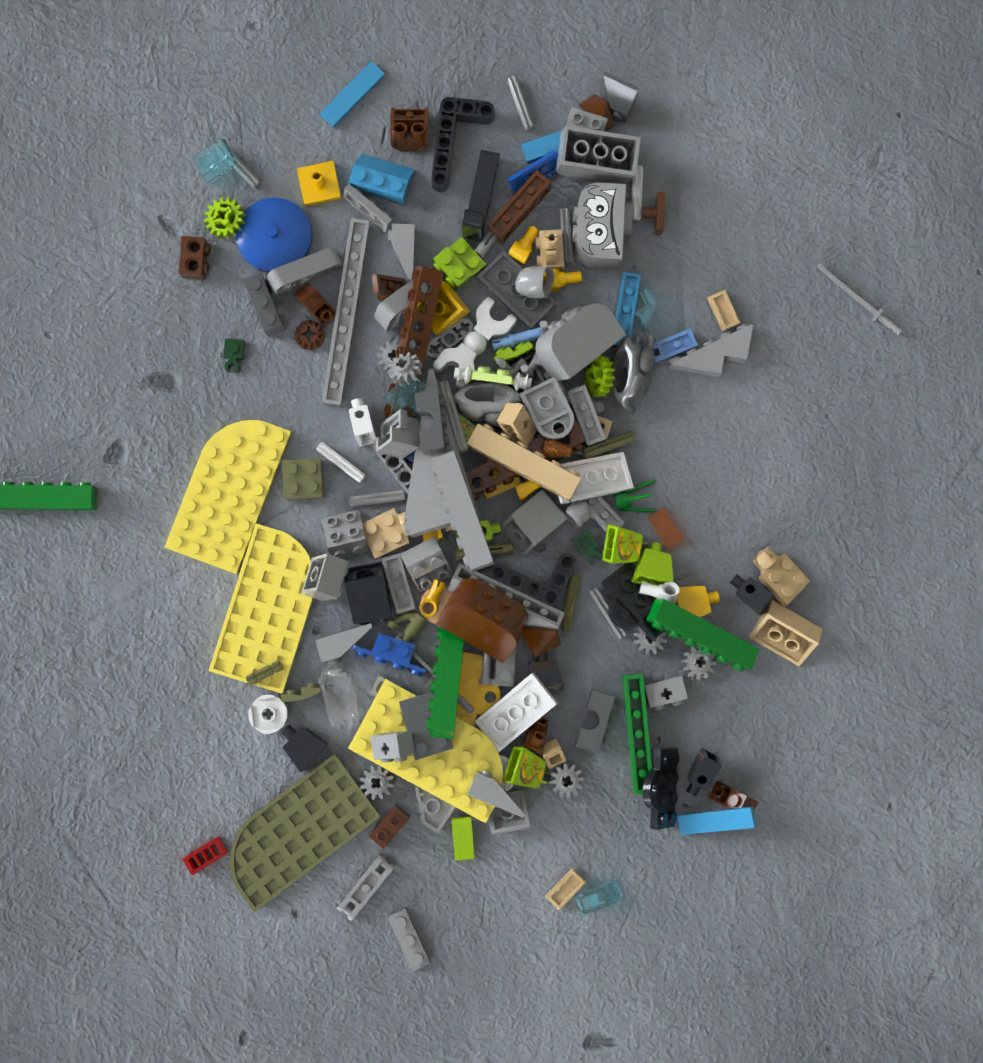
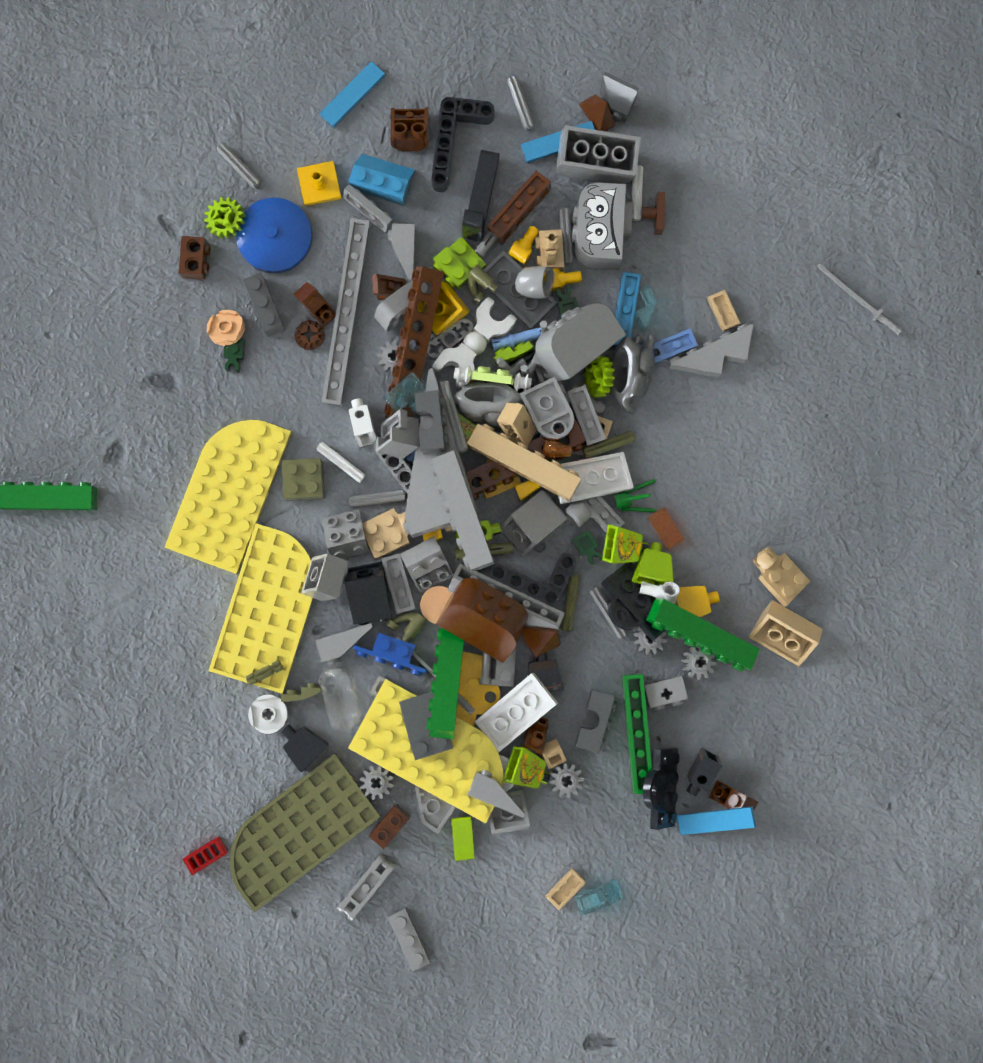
(215, 161): clear light blue plate -> none
(225, 327): none -> light nougat tile
(302, 270): light grey beam -> none
(392, 745): light grey brick -> none
(404, 369): light grey gear -> none
(433, 597): yellow pin -> none
(478, 275): none -> olive plant
(544, 165): blue plate -> none
(567, 303): none -> dark green plate
(586, 120): light grey brick -> none
(758, 599): black torso -> none

